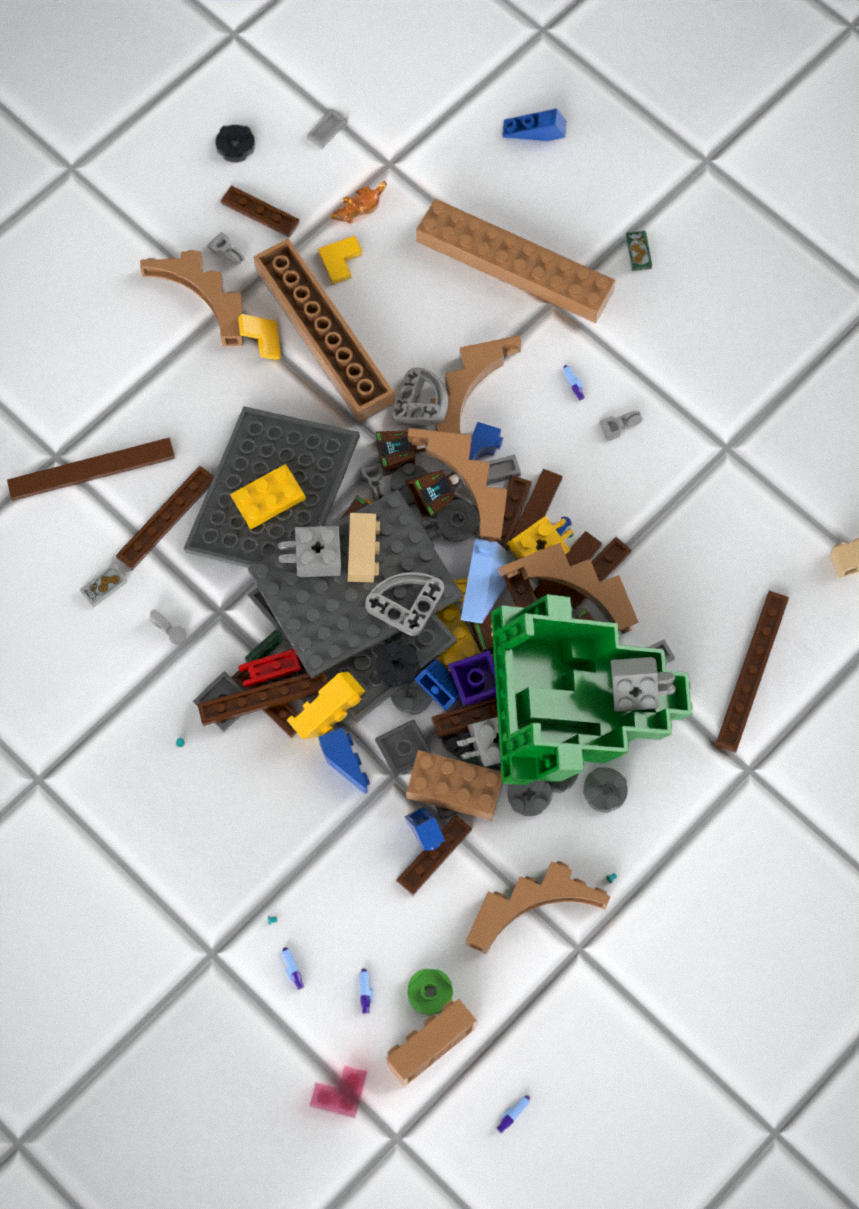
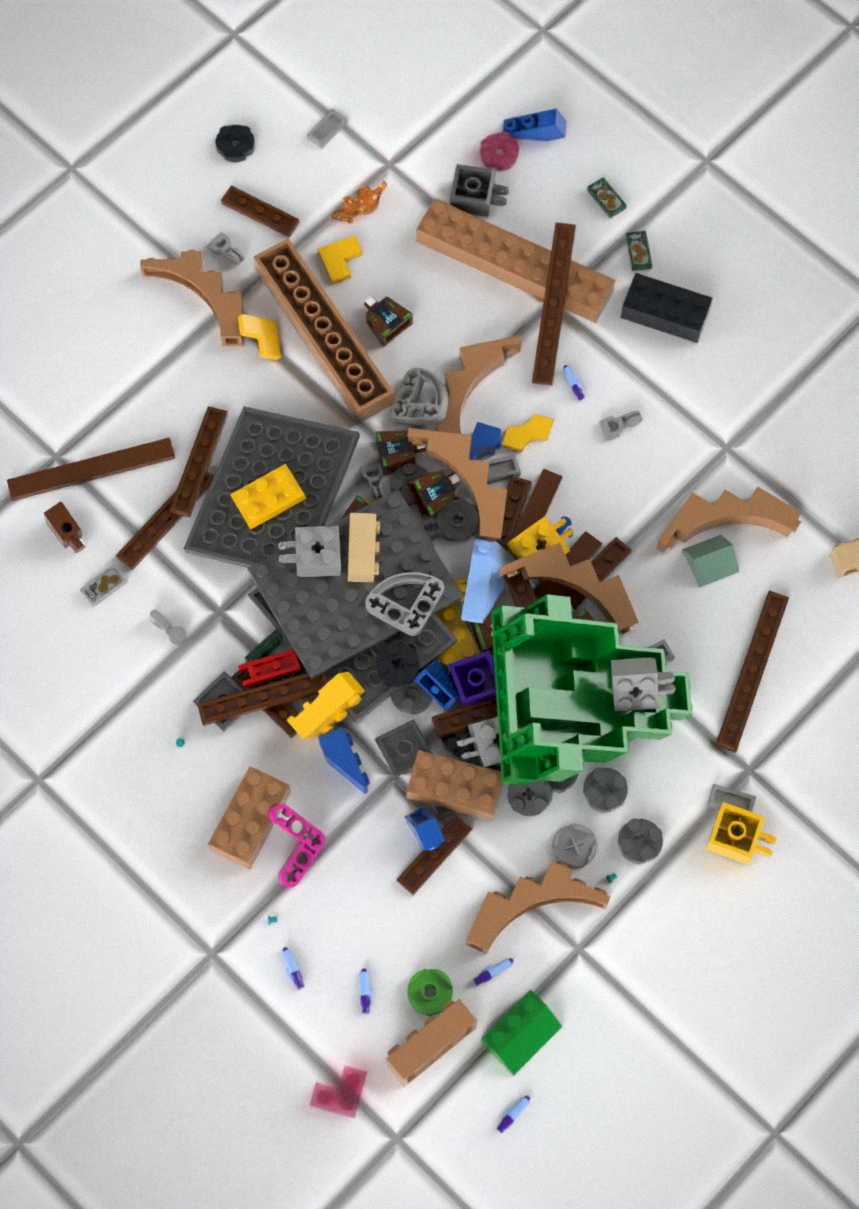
(60, 522): none -> reddish brown torso
(198, 462): none -> reddish brown tile
(247, 819): none -> medium nougat brick
(304, 843): none -> dark pink beam
(387, 319): none -> torso
(474, 190): none -> dark grey hinge
(491, 971): none -> piece
(495, 160): none -> clear pink plate
(519, 437): none -> yellow tile
(521, 1032): none -> green slope
(554, 304): none -> reddish brown tile
(575, 845): none -> light grey tile
(606, 197): none -> tile
(651, 835): none -> dark grey plate
(666, 307): none -> black brick
(700, 515): none -> medium nougat arch
(711, 560): none -> sand green slope
(736, 798): none -> light grey tile
(749, 832): none -> yellow hinge

